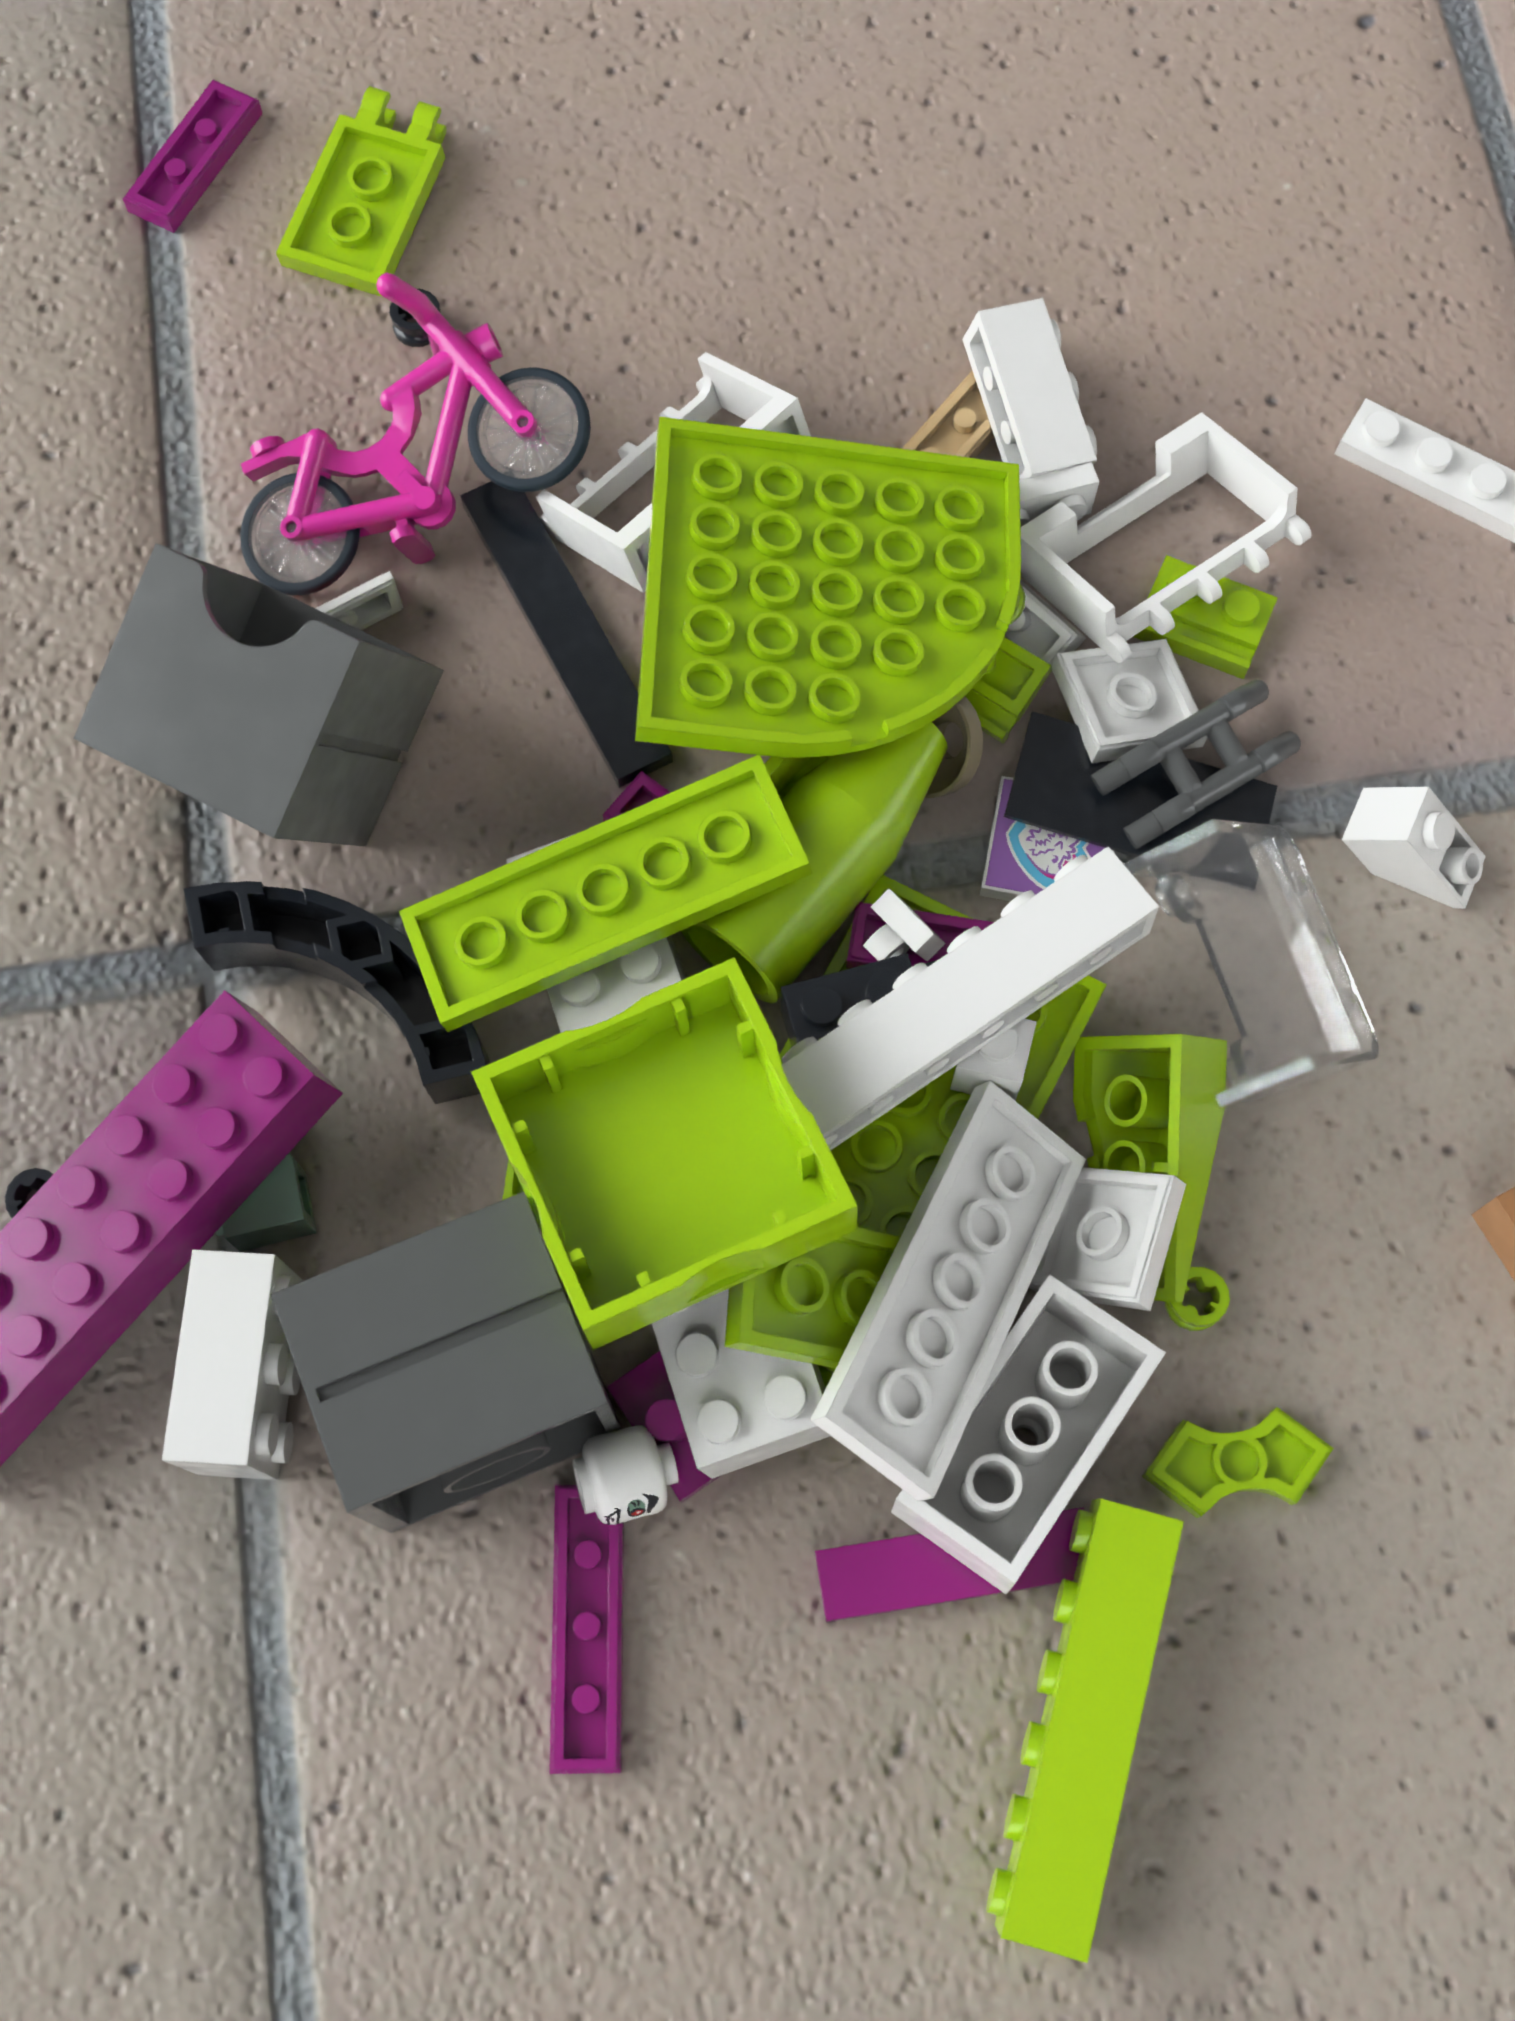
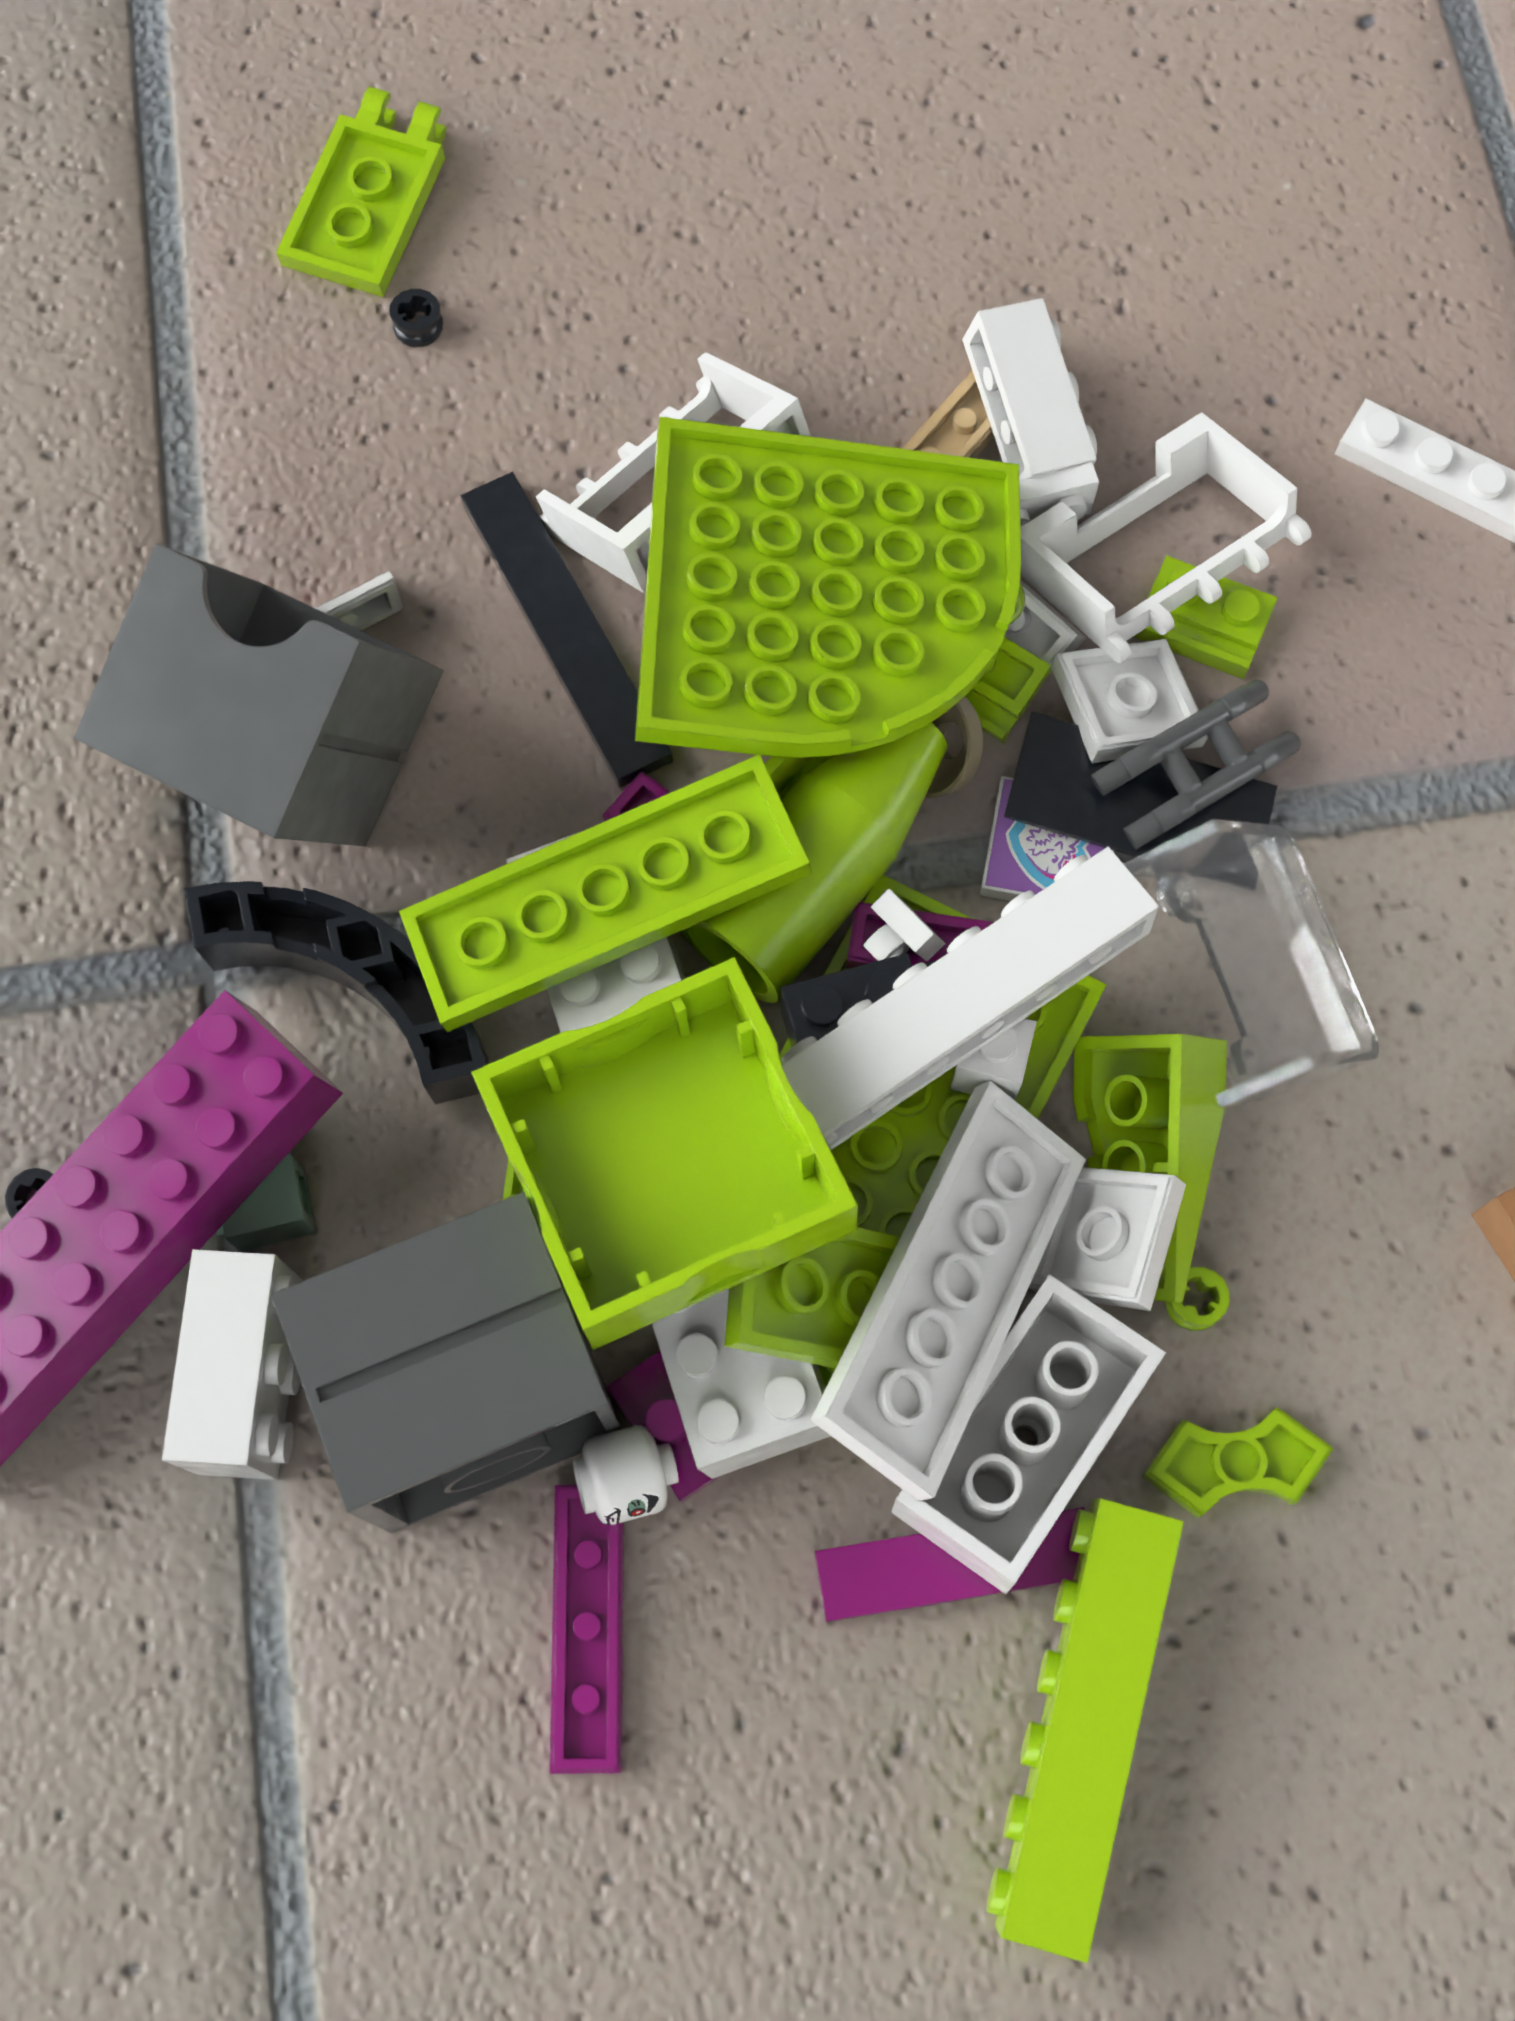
(193, 156): magenta tile -> none
(521, 433): piece -> none
(1414, 843): white slope -> none

